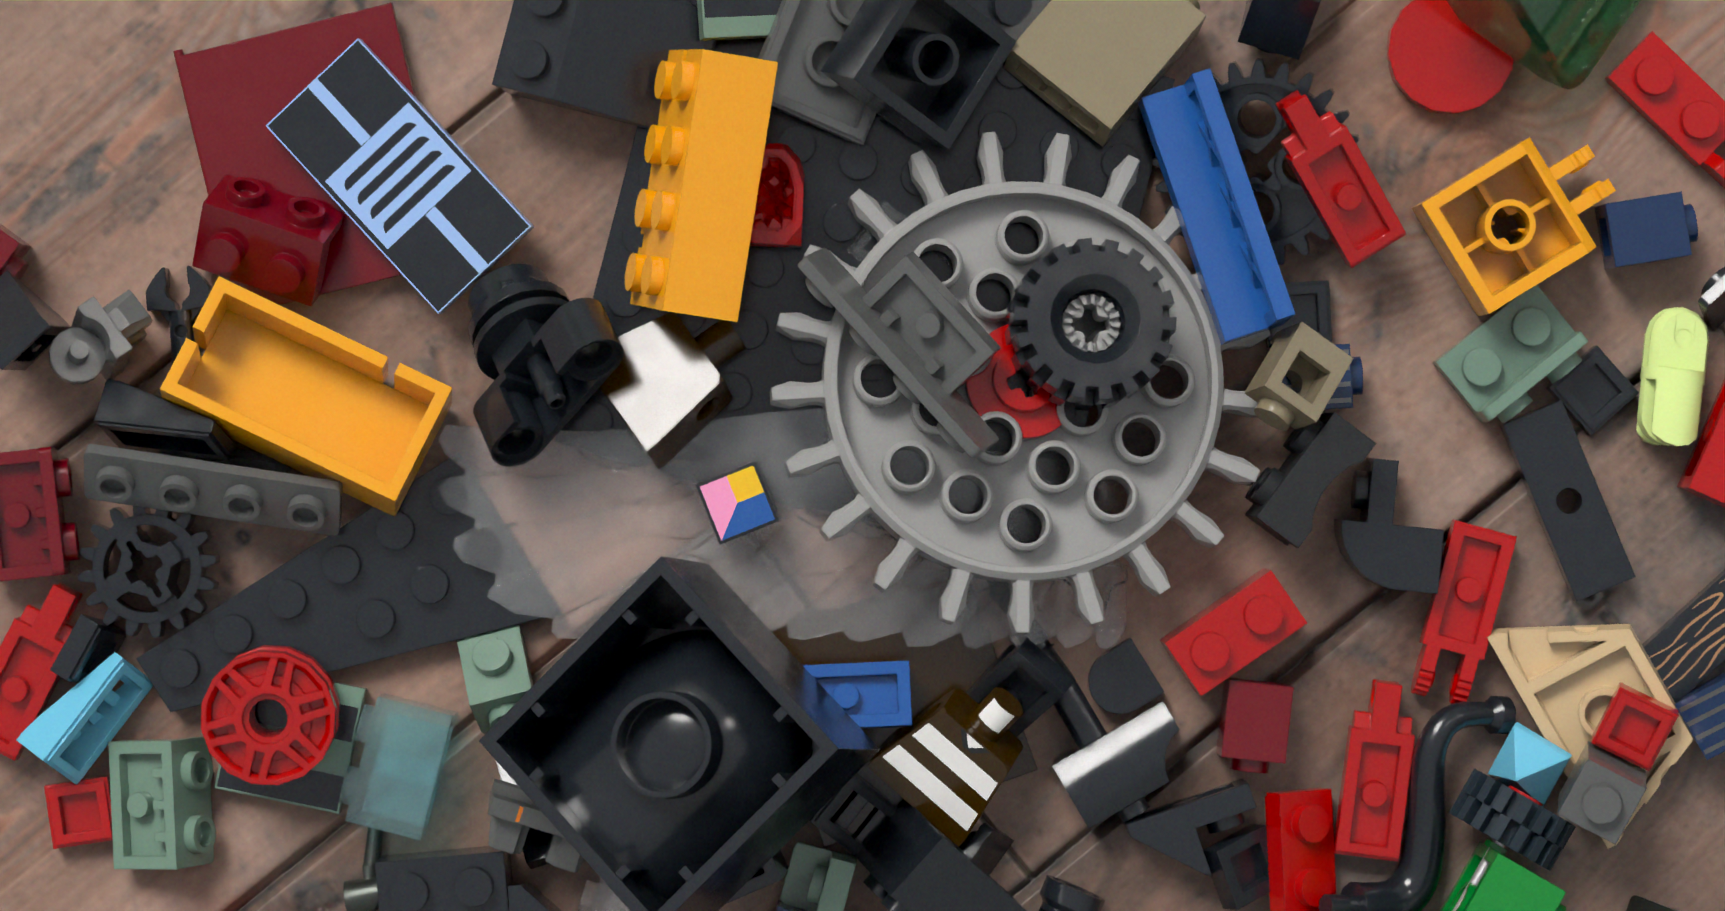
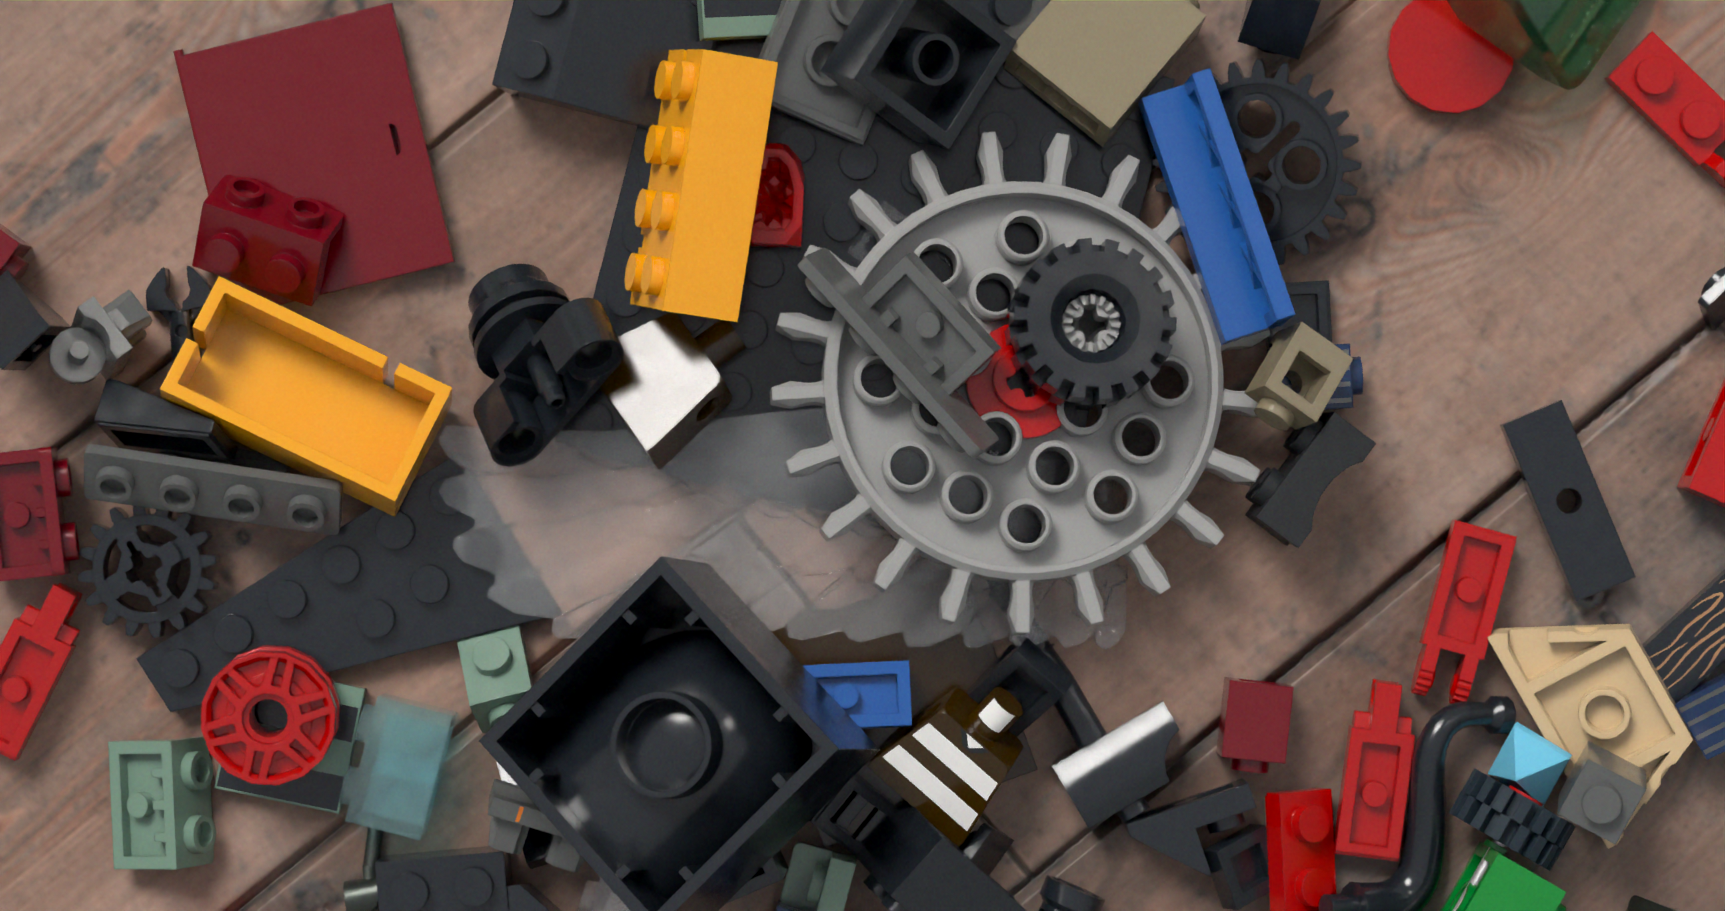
(79, 812): red tile -> none
(80, 723): medium azure slope -> none
(87, 648): black tile -> none
(400, 176): black tile -> none
(738, 502): tile -> none
(1122, 679): black tile -> none
(1233, 631): red brick -> none
(1337, 181): red hinge -> none
(1384, 552): black brick -> none
(1510, 355): sand green bracket -> none
(1546, 231): light orange hinge -> none
(1593, 390): black tile -> none
(1634, 726): red tile -> none
(1646, 230): dark blue brick -> none
(1672, 377): yellowish green arm -> none

